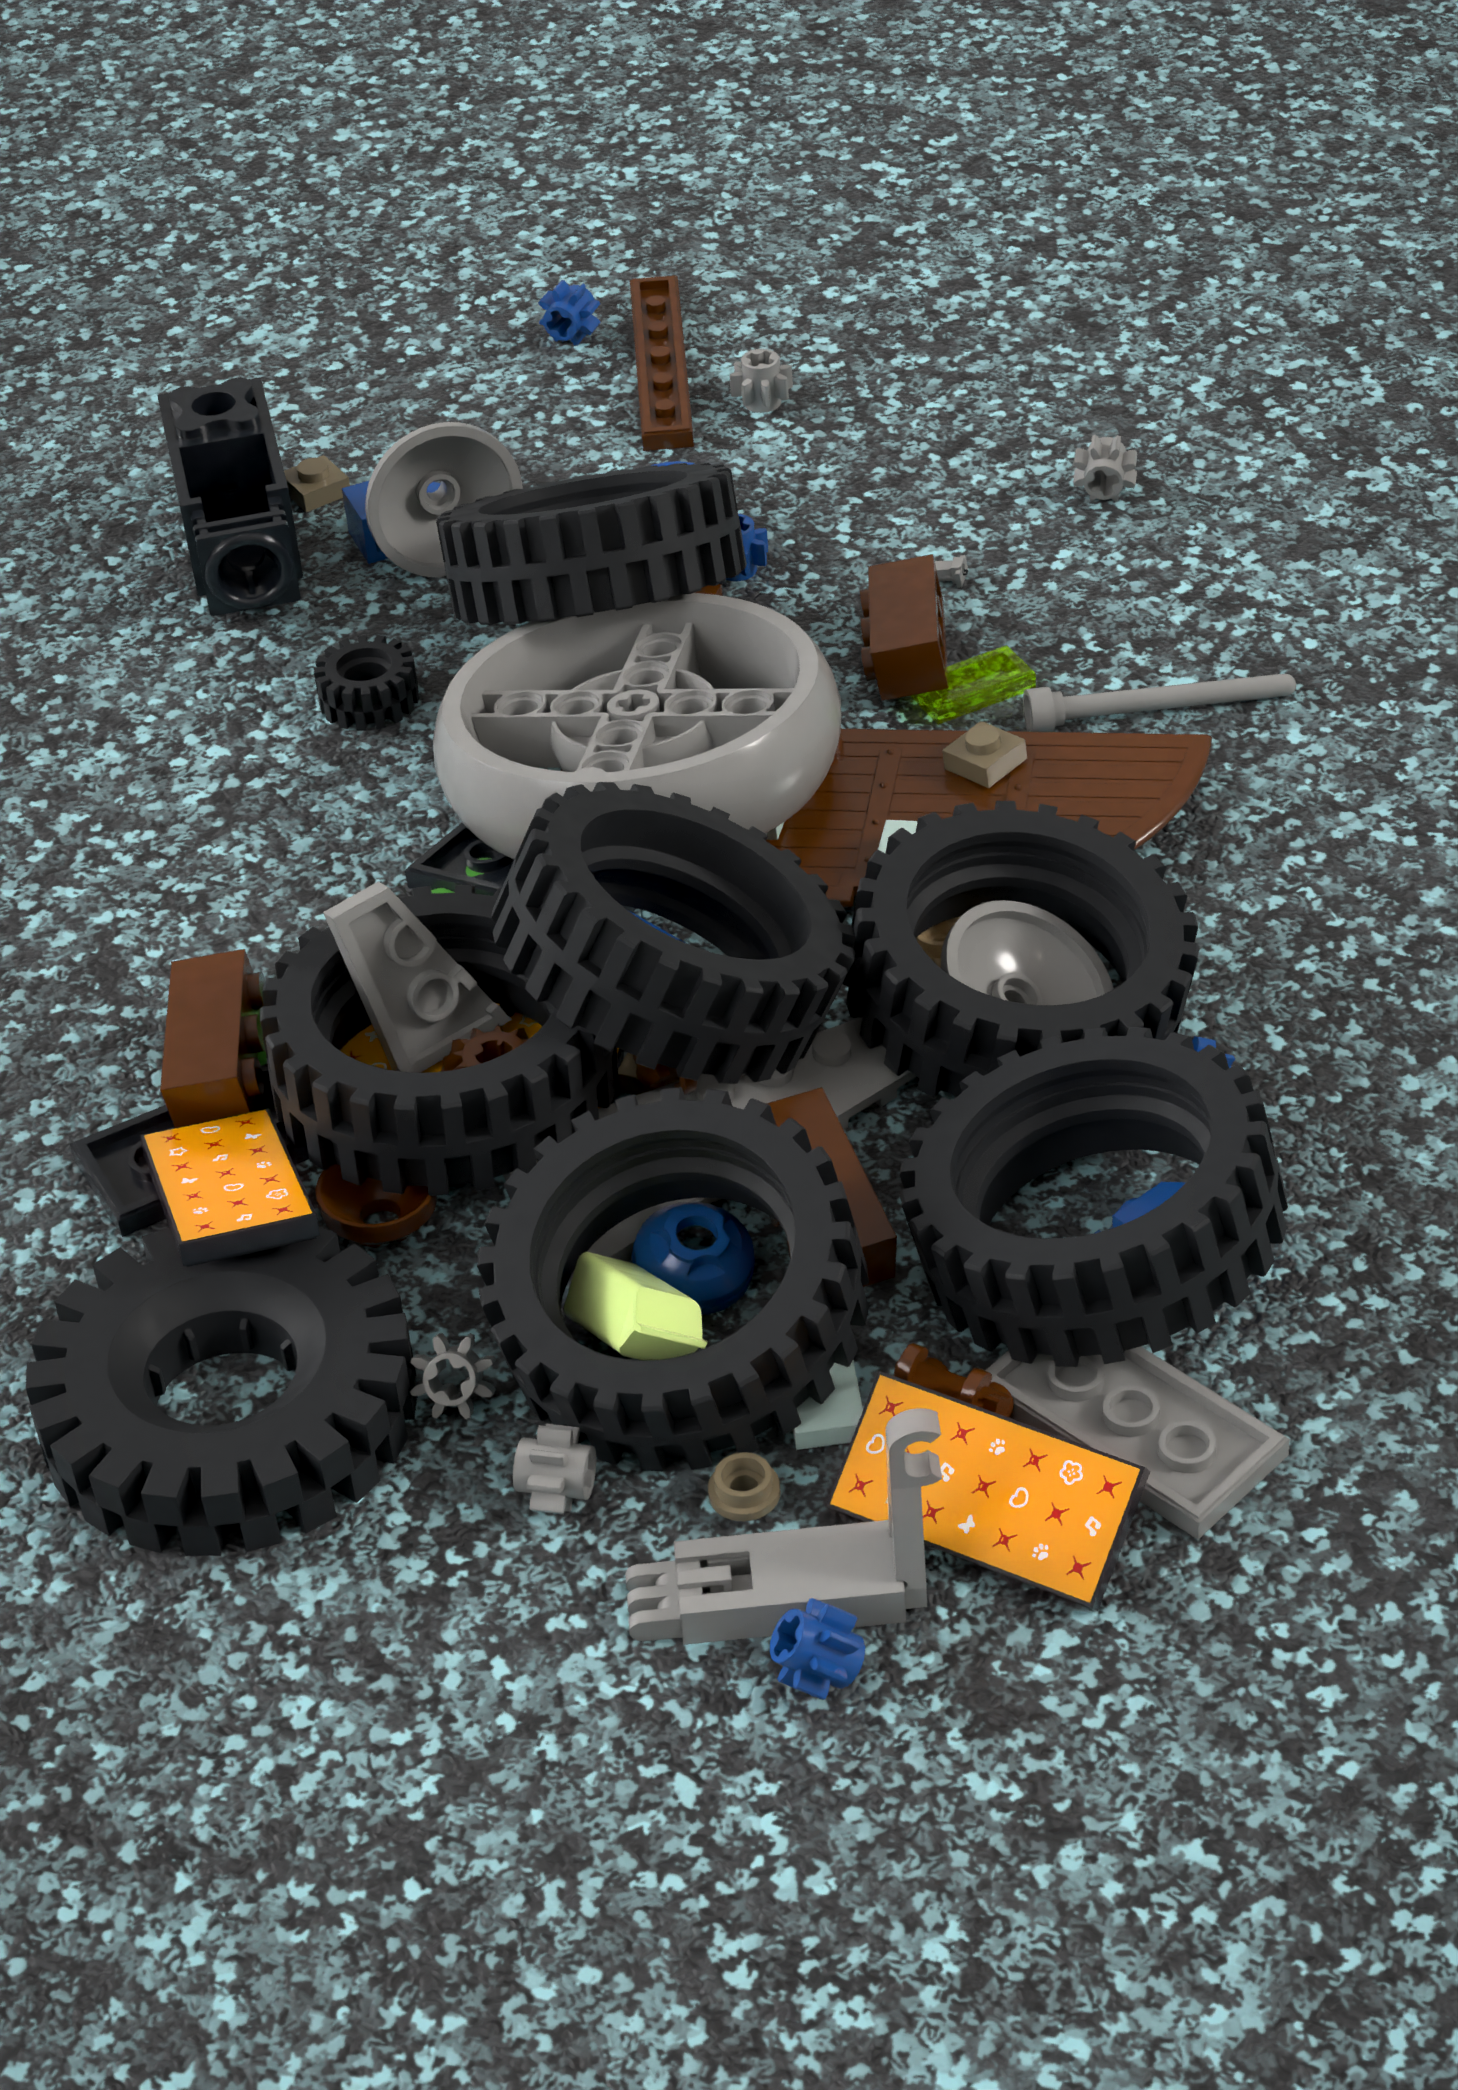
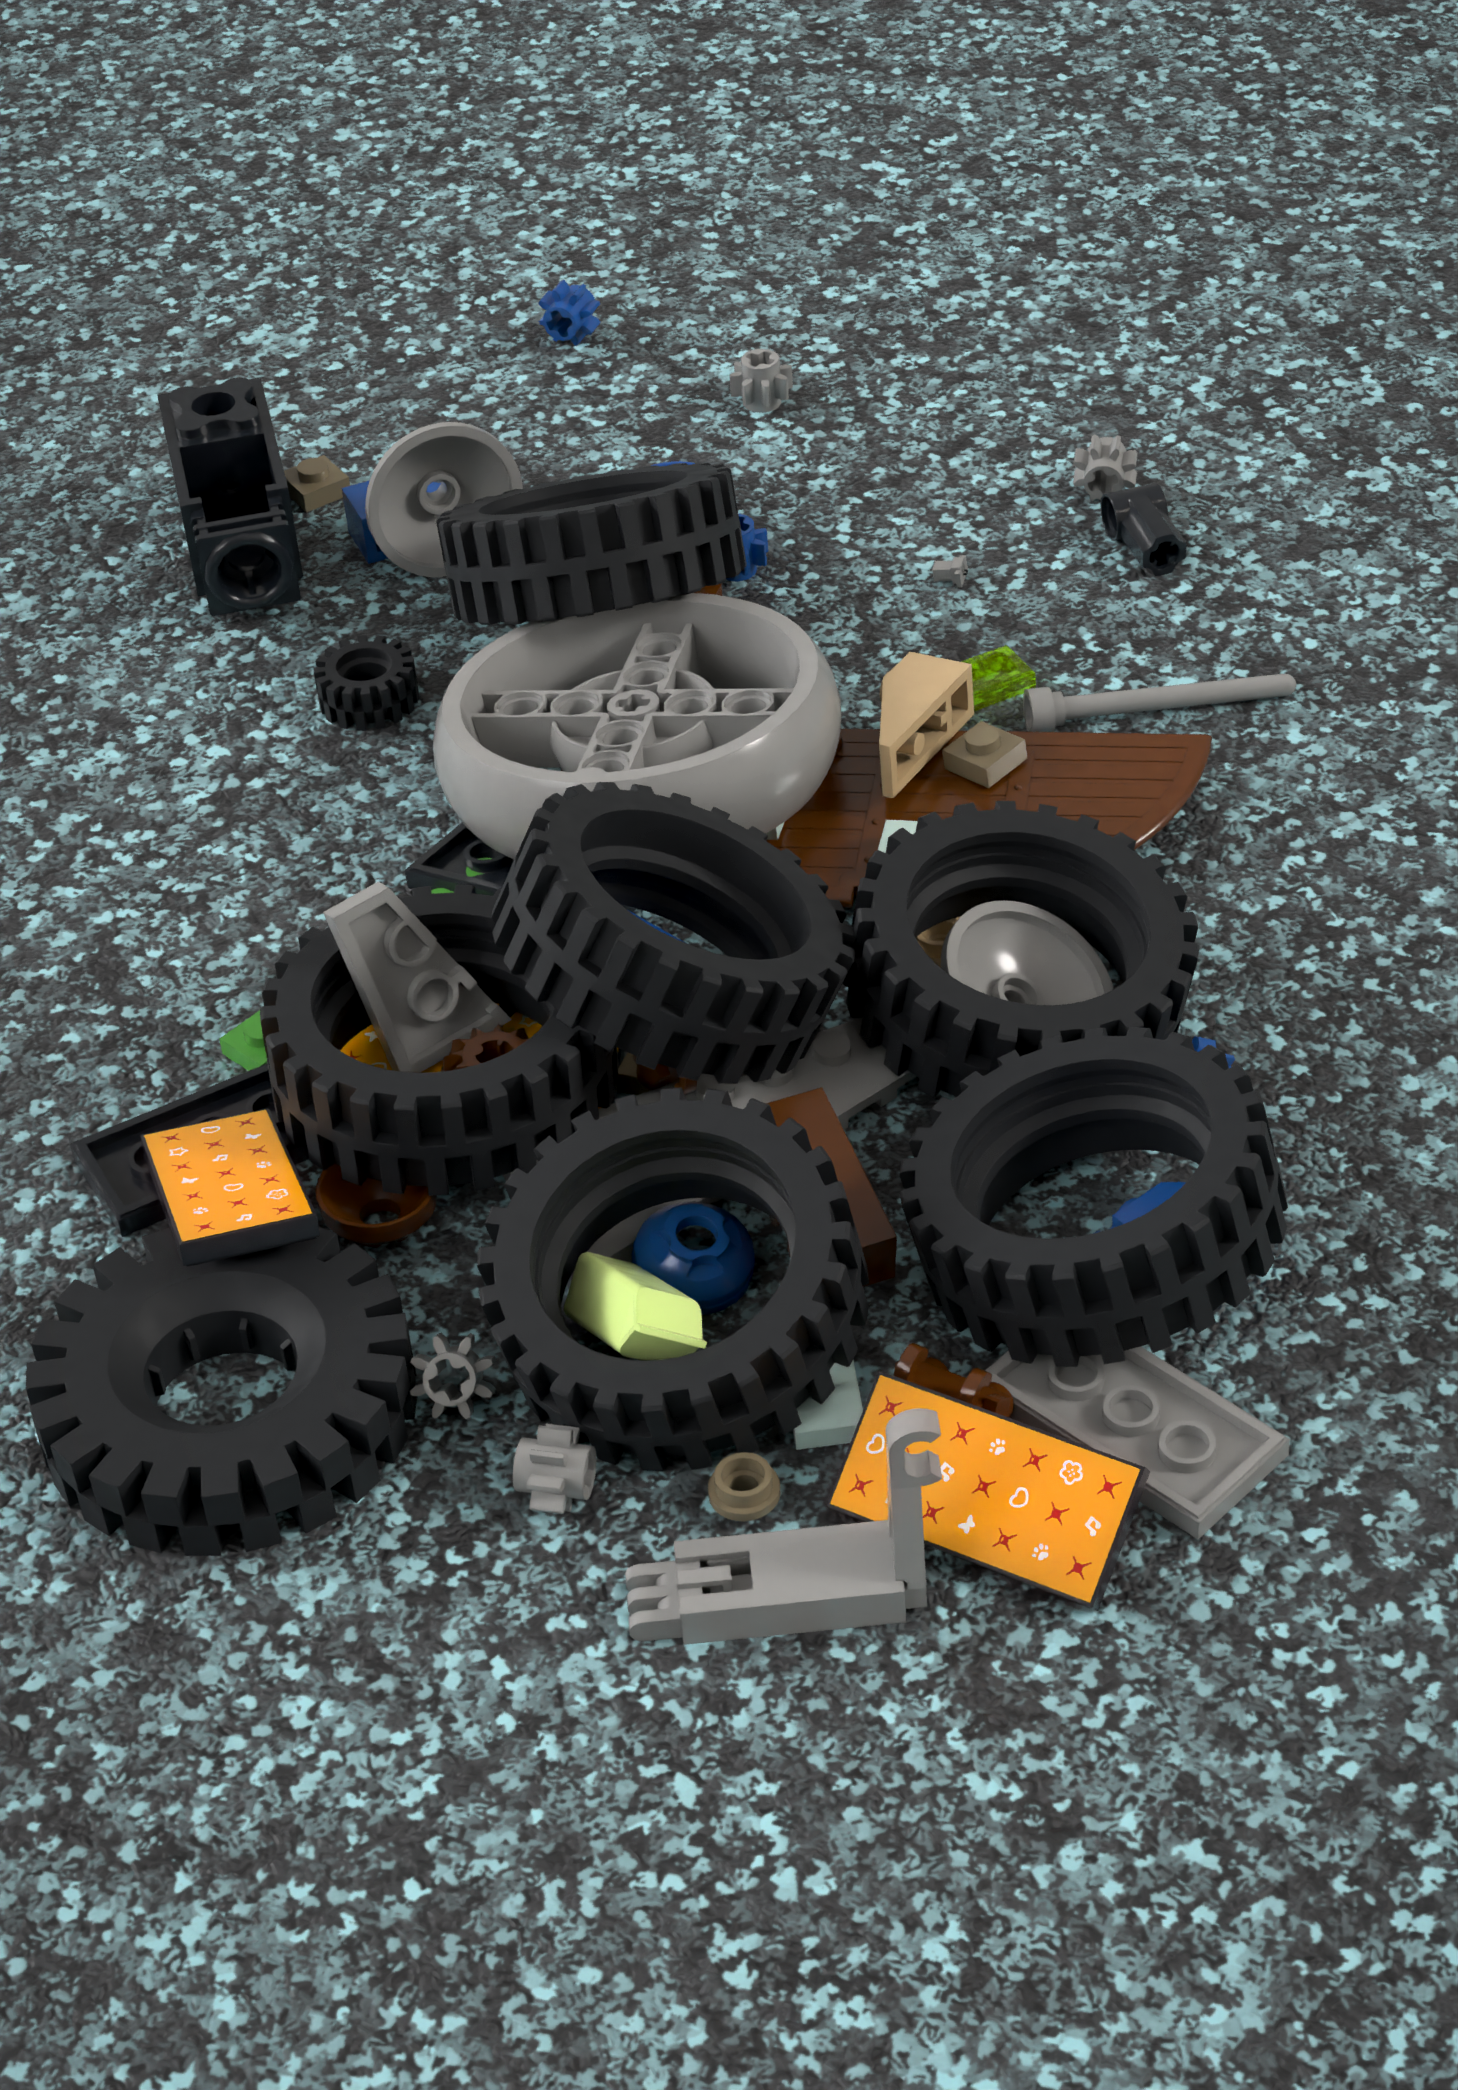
(212, 1038): reddish brown brick -> none
(661, 364): reddish brown tile -> none
(817, 1648): blue gear -> none
(904, 628): reddish brown brick -> none
(921, 710): none -> tan slope
(1143, 522): none -> black piece

